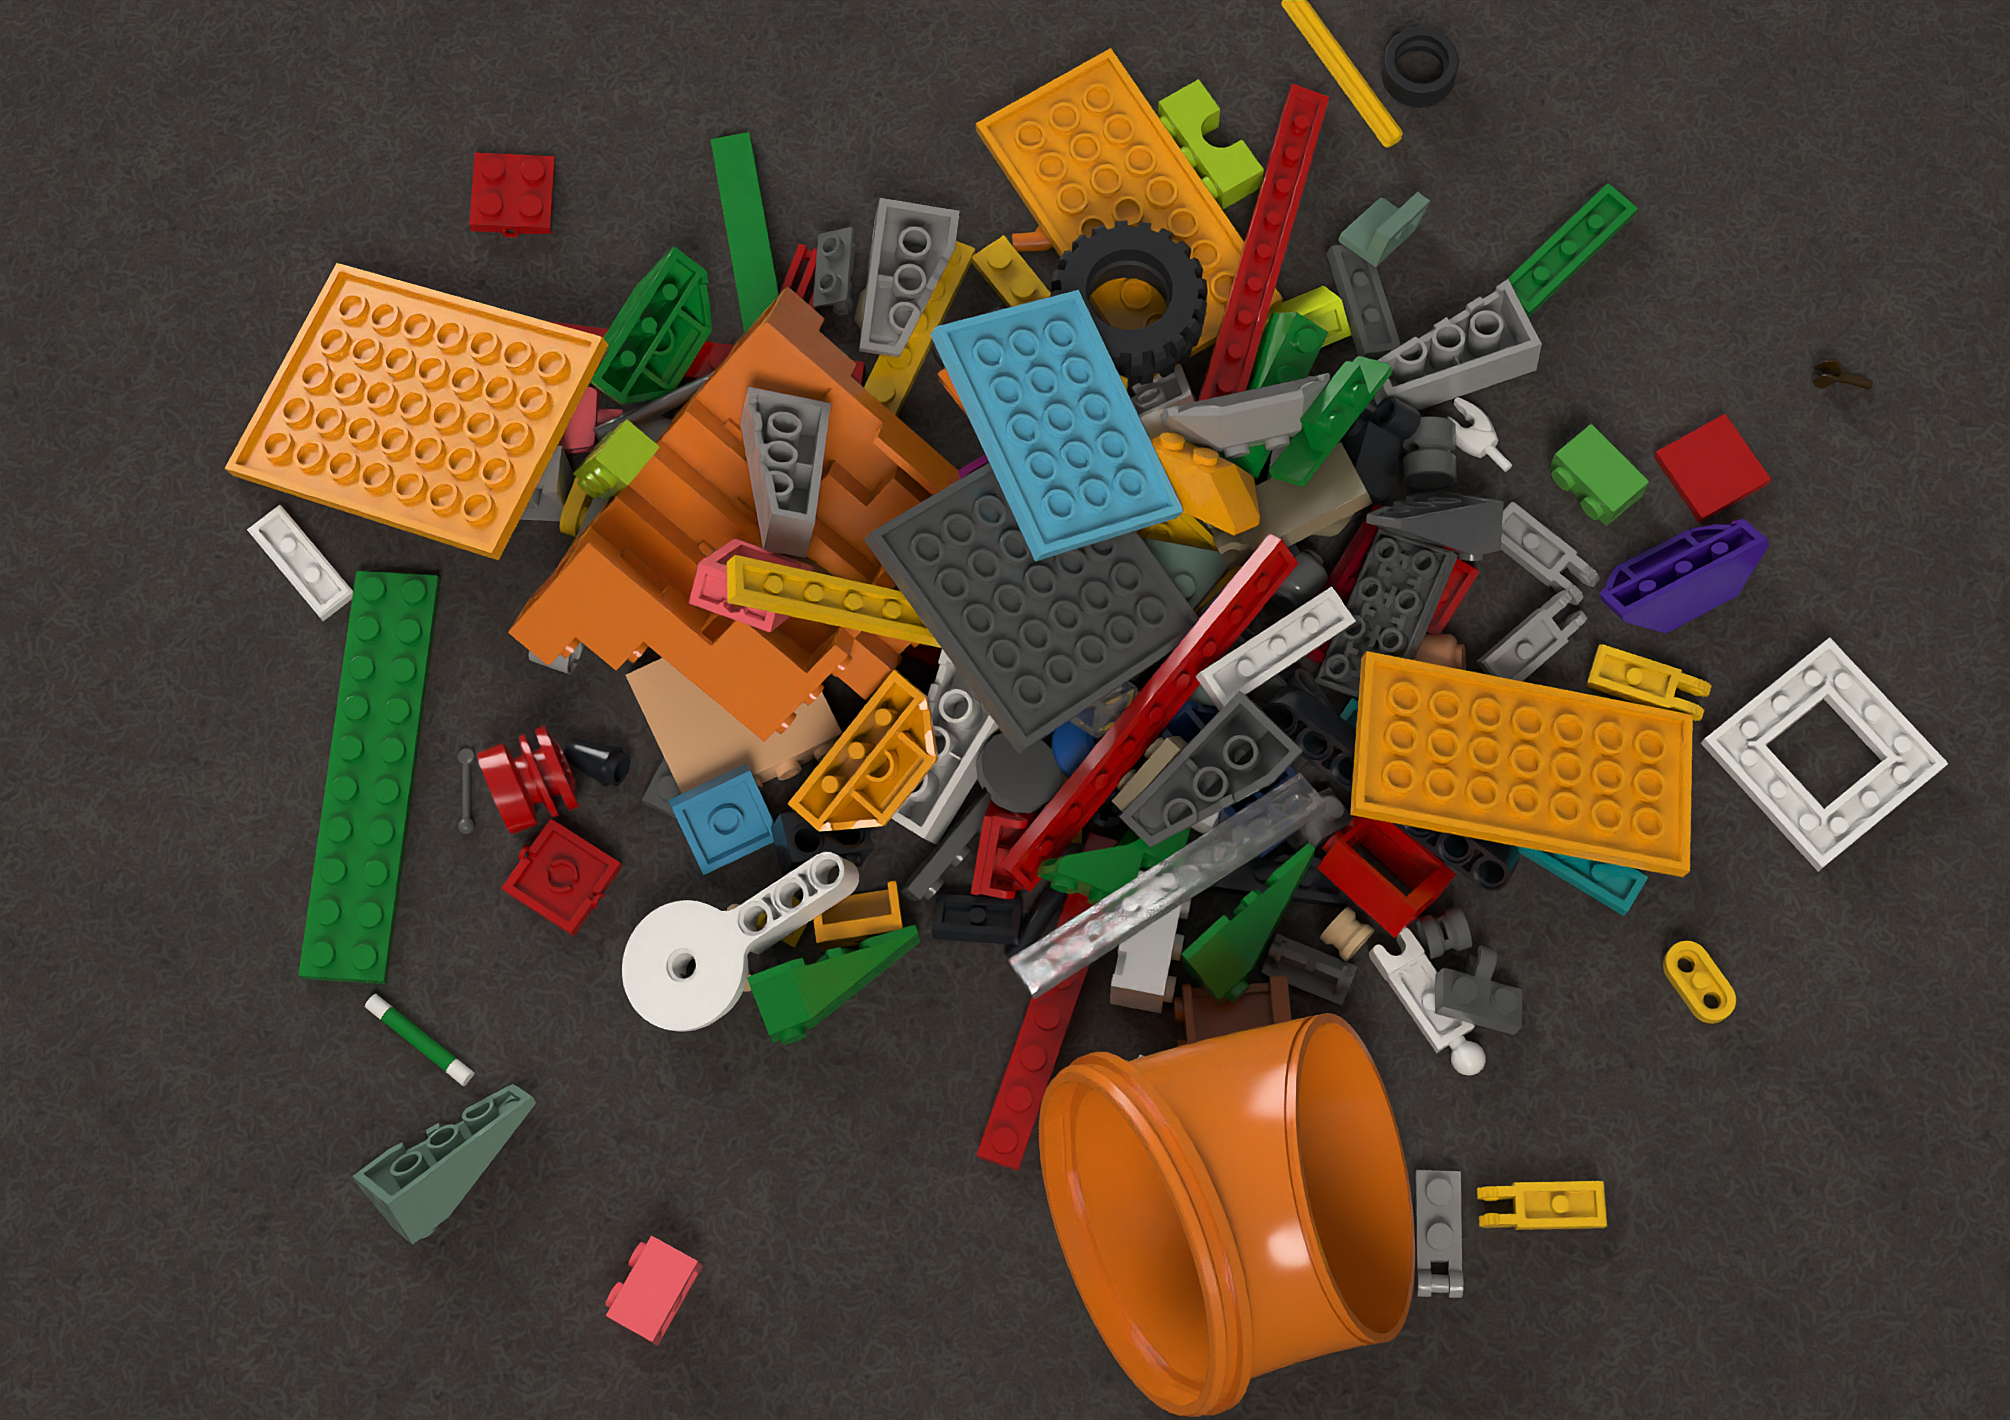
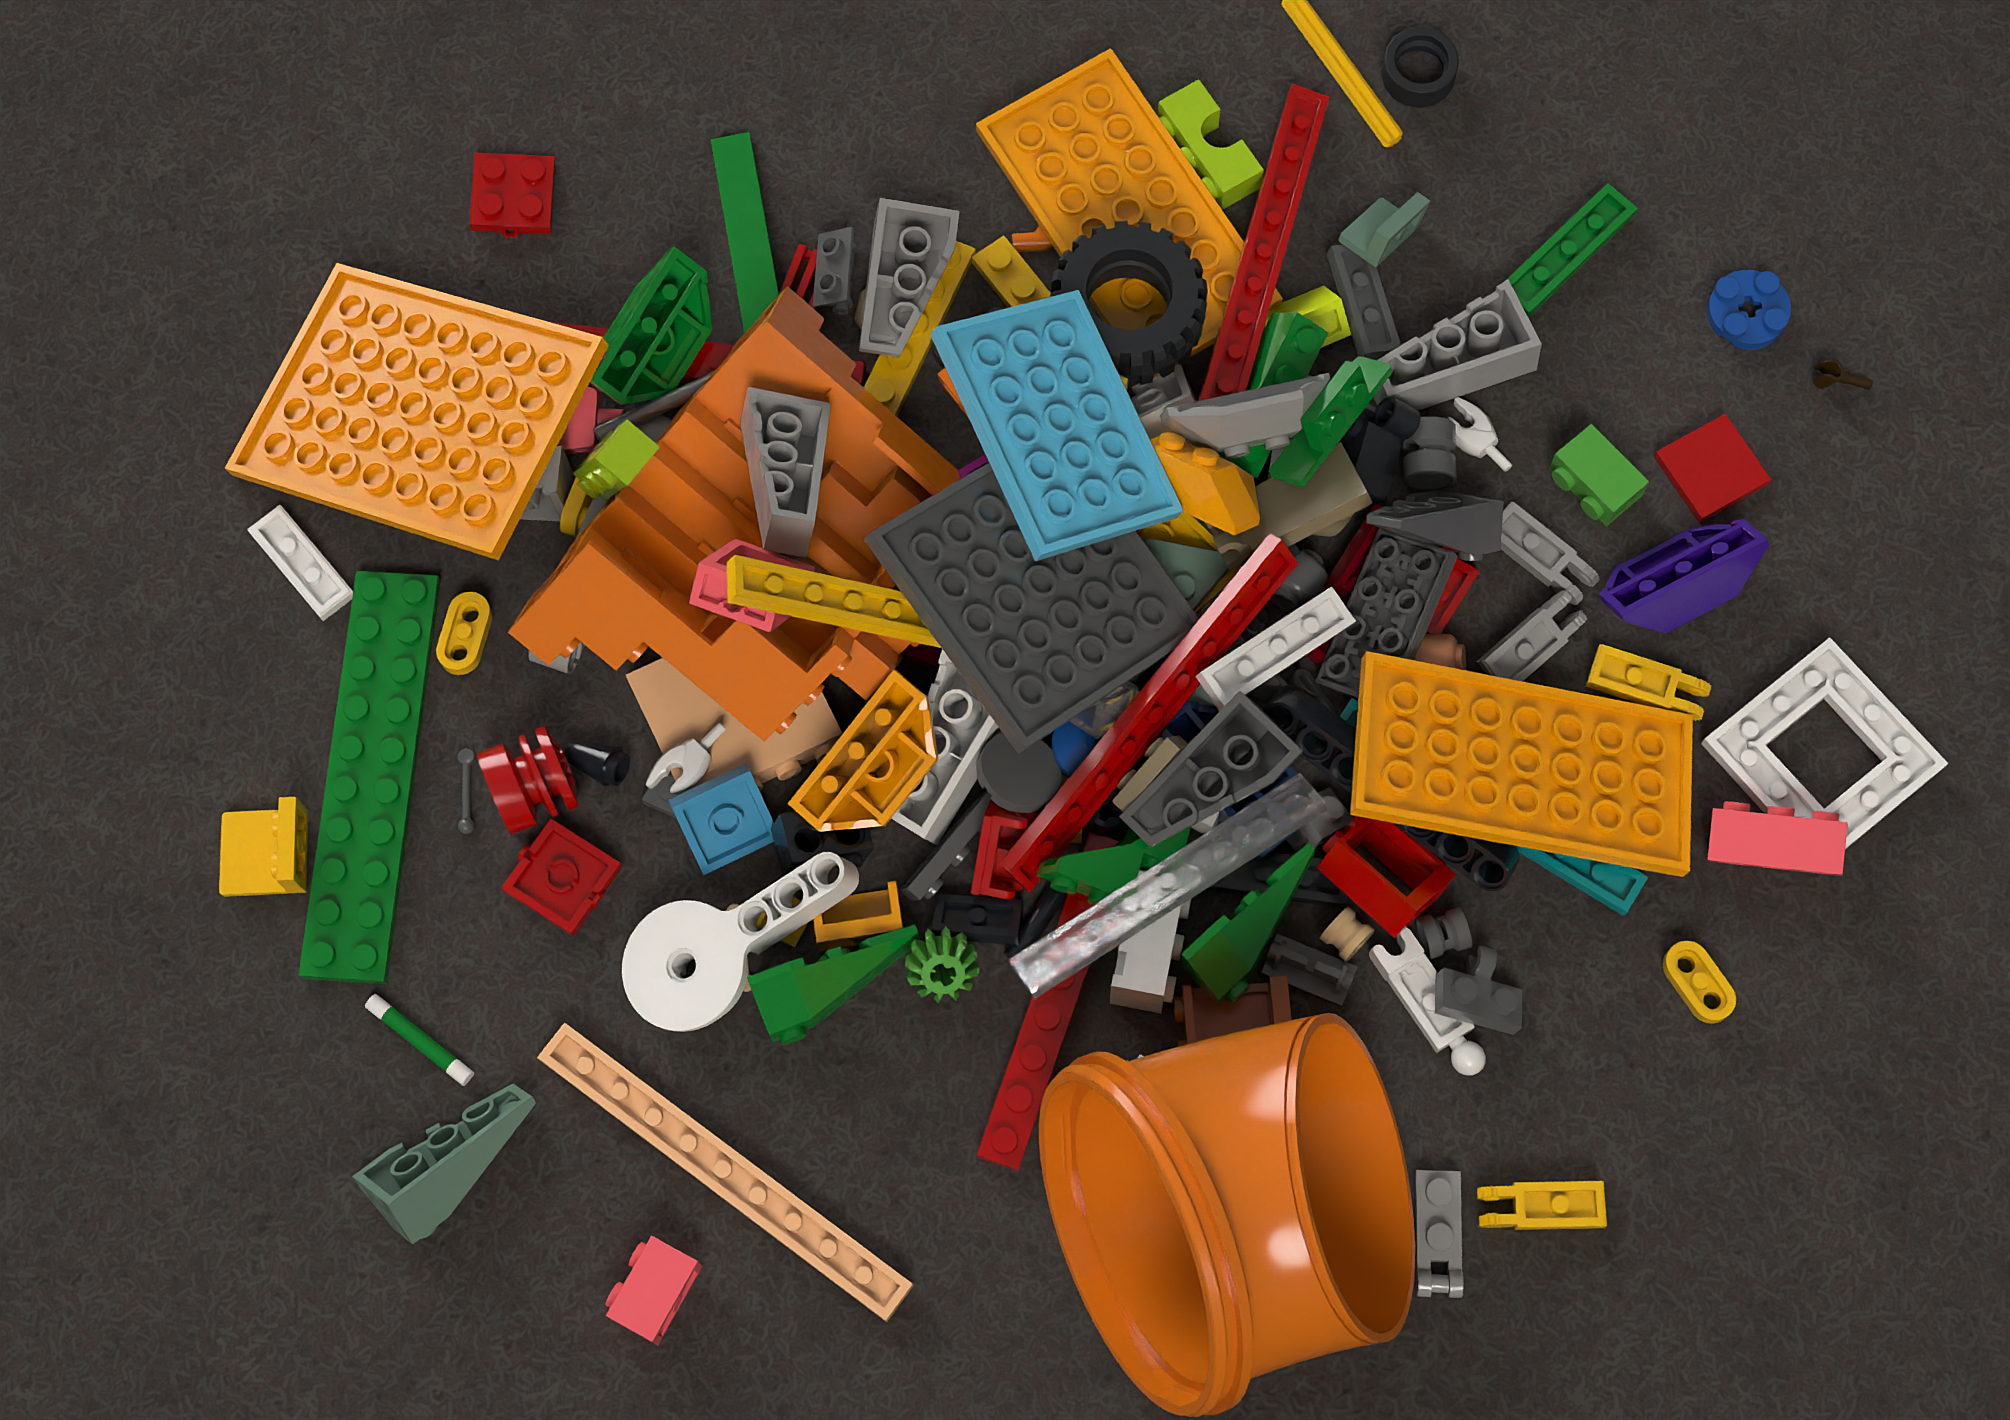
(264, 850): none -> yellow bracket
(464, 635): none -> yellow plate
(688, 756): none -> white hand
(726, 1172): none -> light nougat plate
(926, 967): none -> bright green gear
(1761, 290): none -> blue plate
(1778, 839): none -> coral brick

